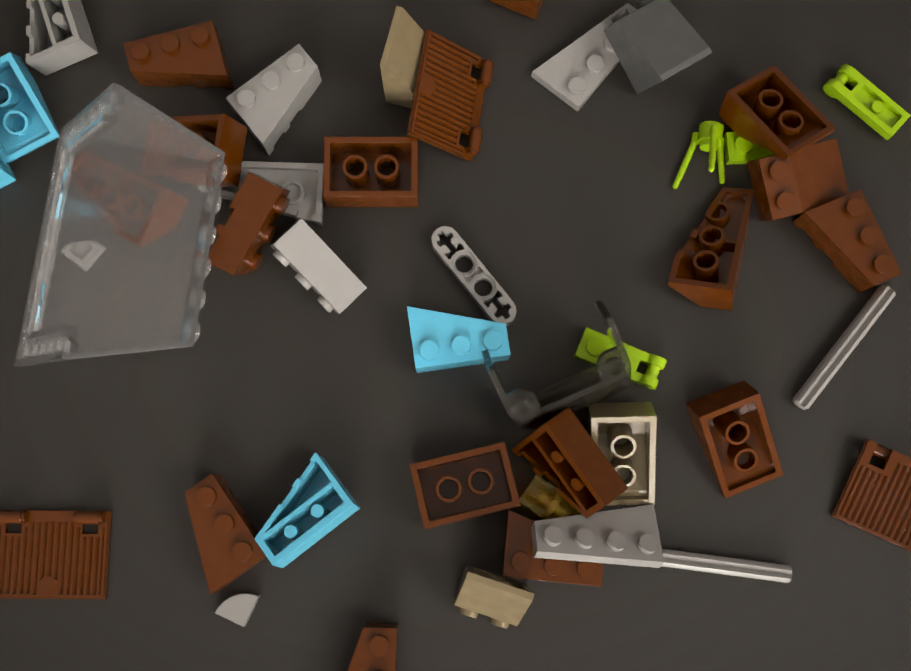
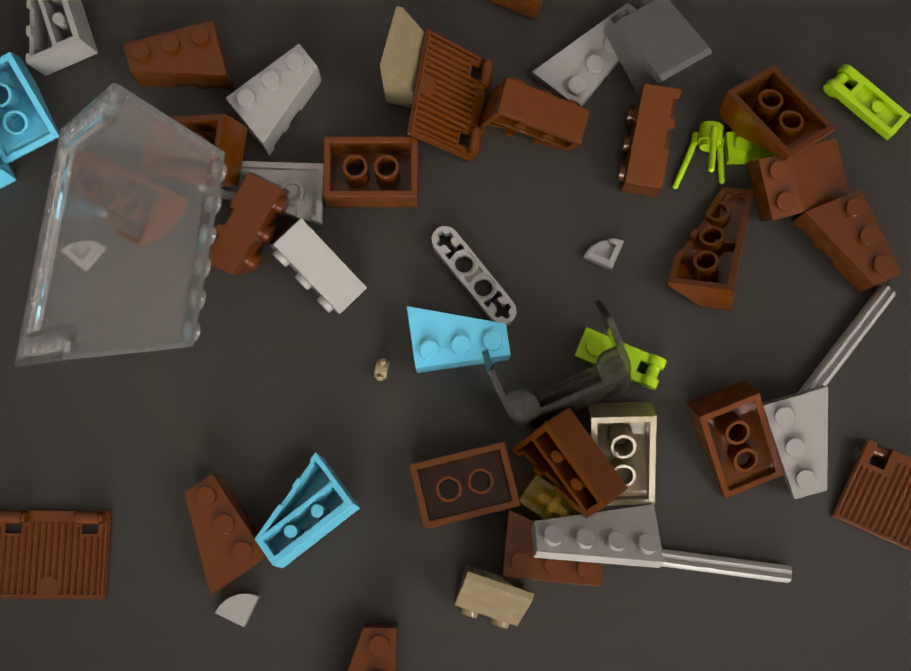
(381, 369): none -> dark tan piece
(535, 114): none -> reddish brown wedge
(604, 252): none -> light grey tile
(647, 140): none -> reddish brown wedge
(801, 439): none -> light grey wedge

